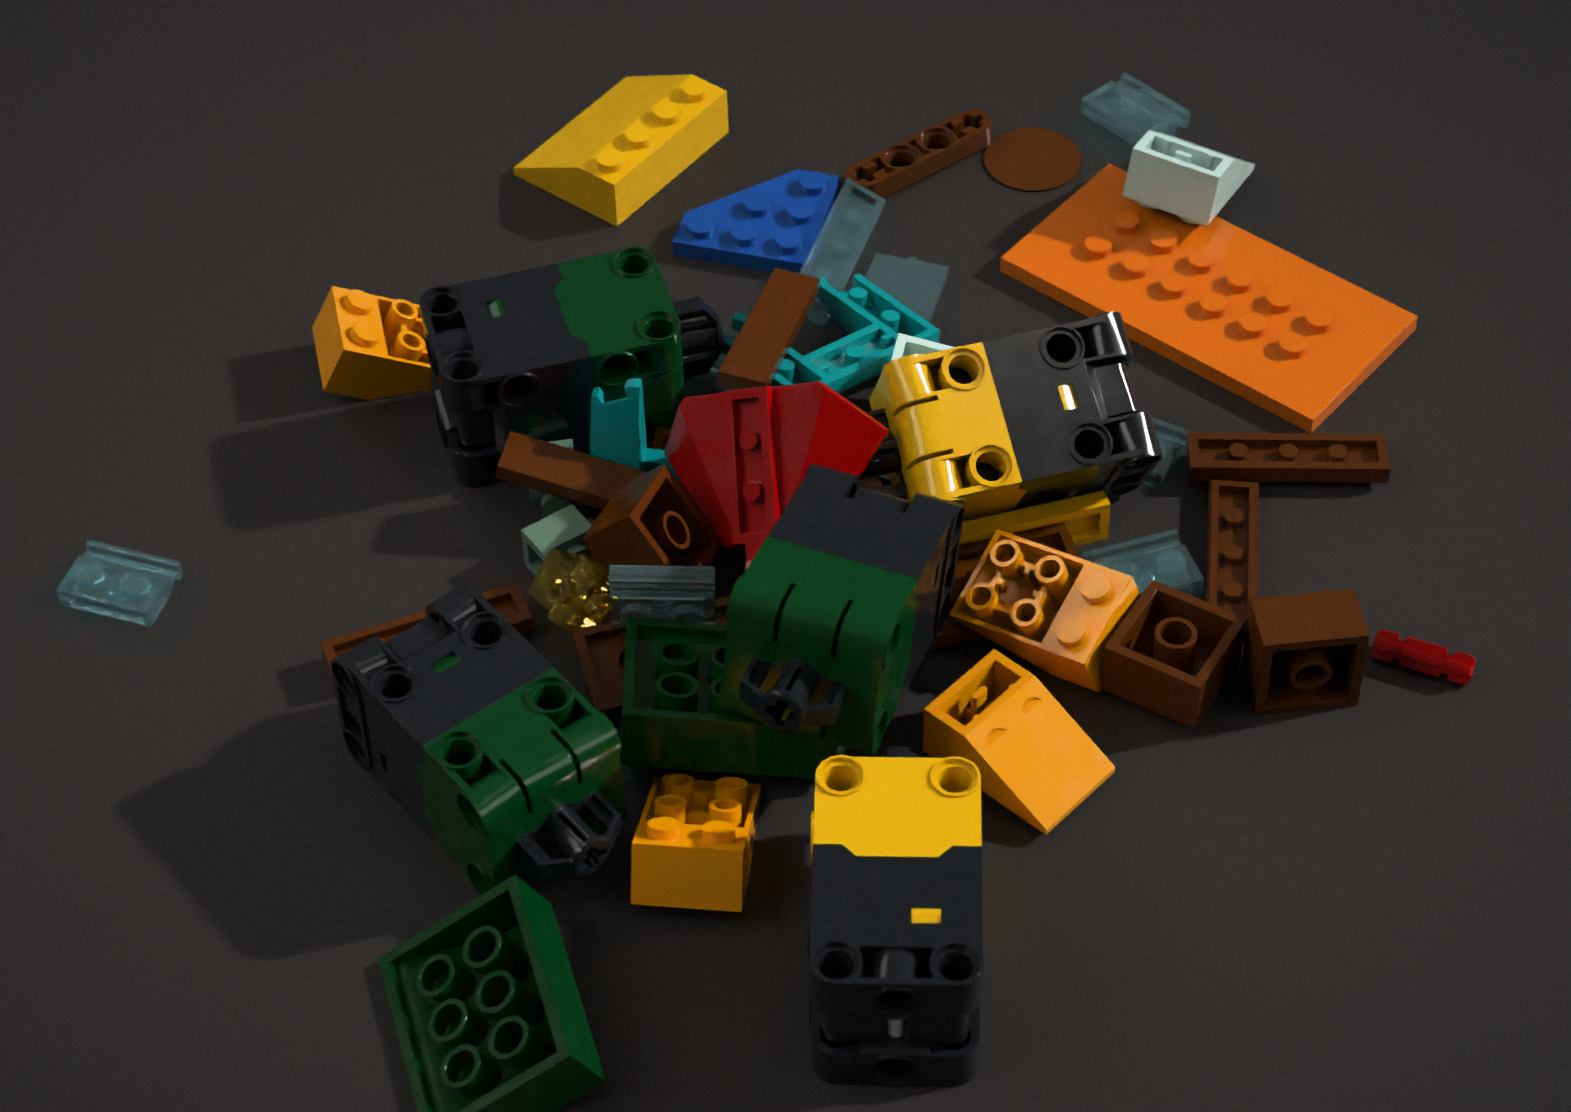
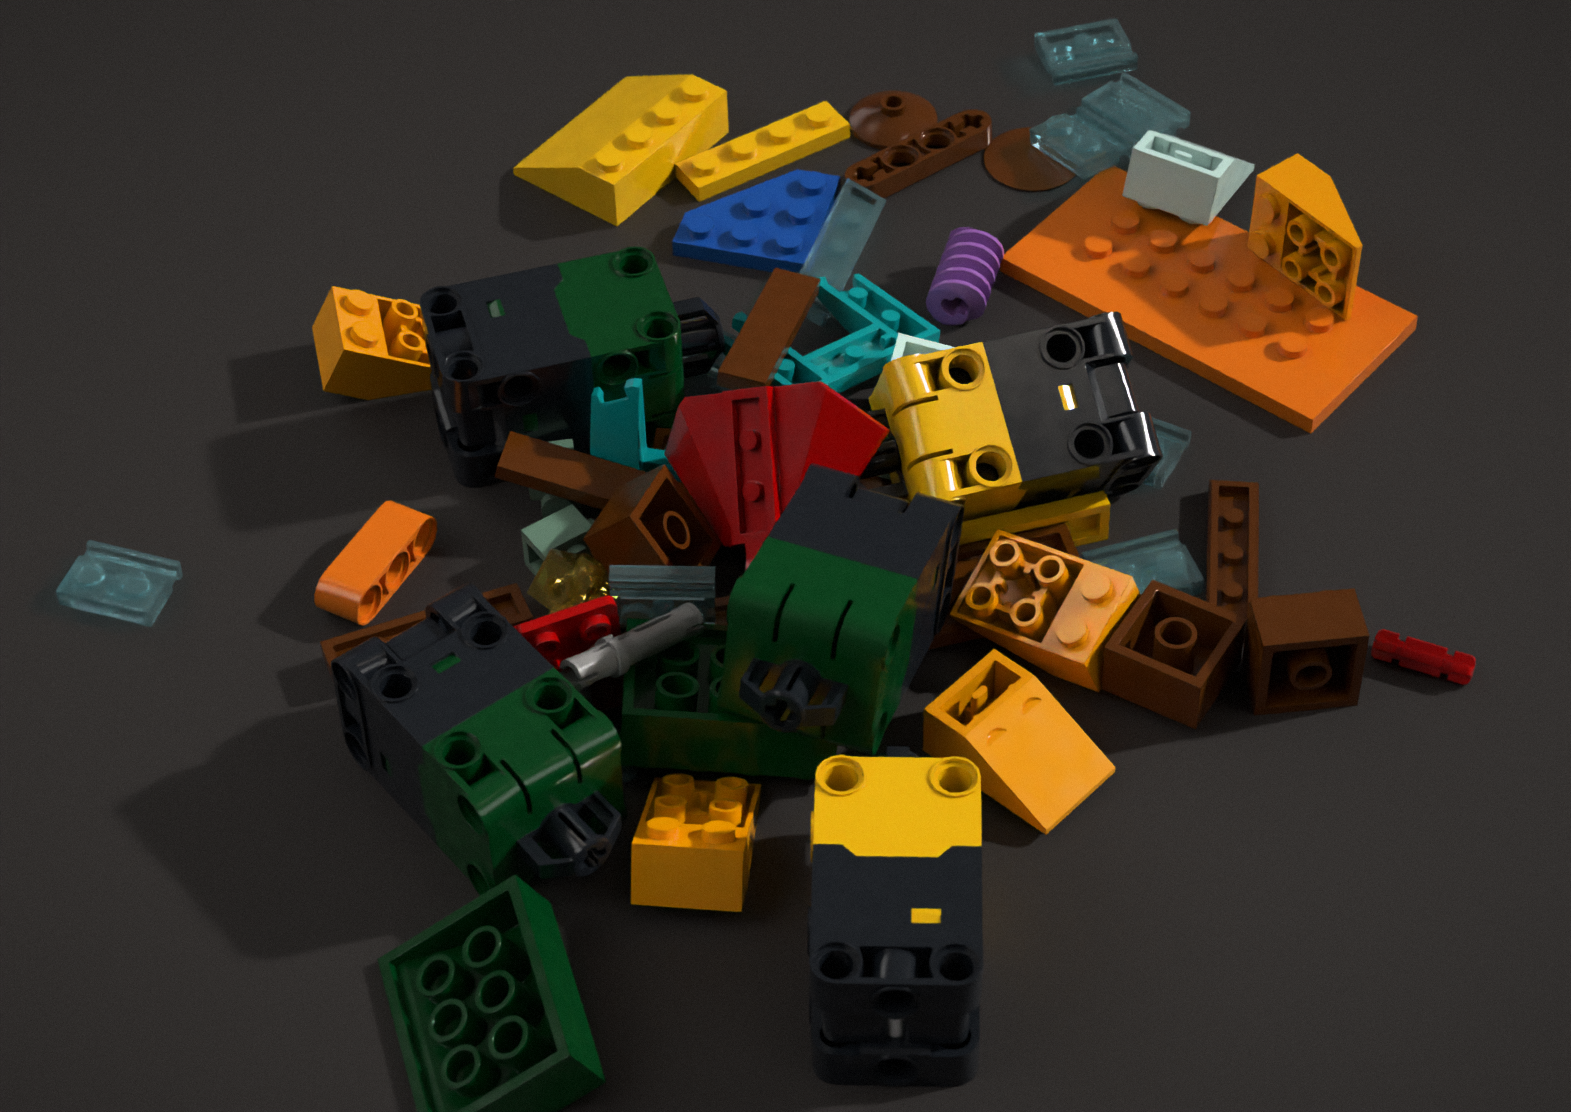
(375, 562): none -> orange beam
(572, 629): none -> red bracket
(616, 654): none -> light grey pin
(762, 151): none -> yellow plate
(890, 117): none -> reddish brown dish
(910, 281): clear light blue piece -> none
(964, 276): none -> medium lavender piece
(1081, 142): none -> clear light blue plate
(1085, 51): none -> clear light blue plate
(1288, 457): reddish brown plate -> none
(1306, 232): none -> light orange slope

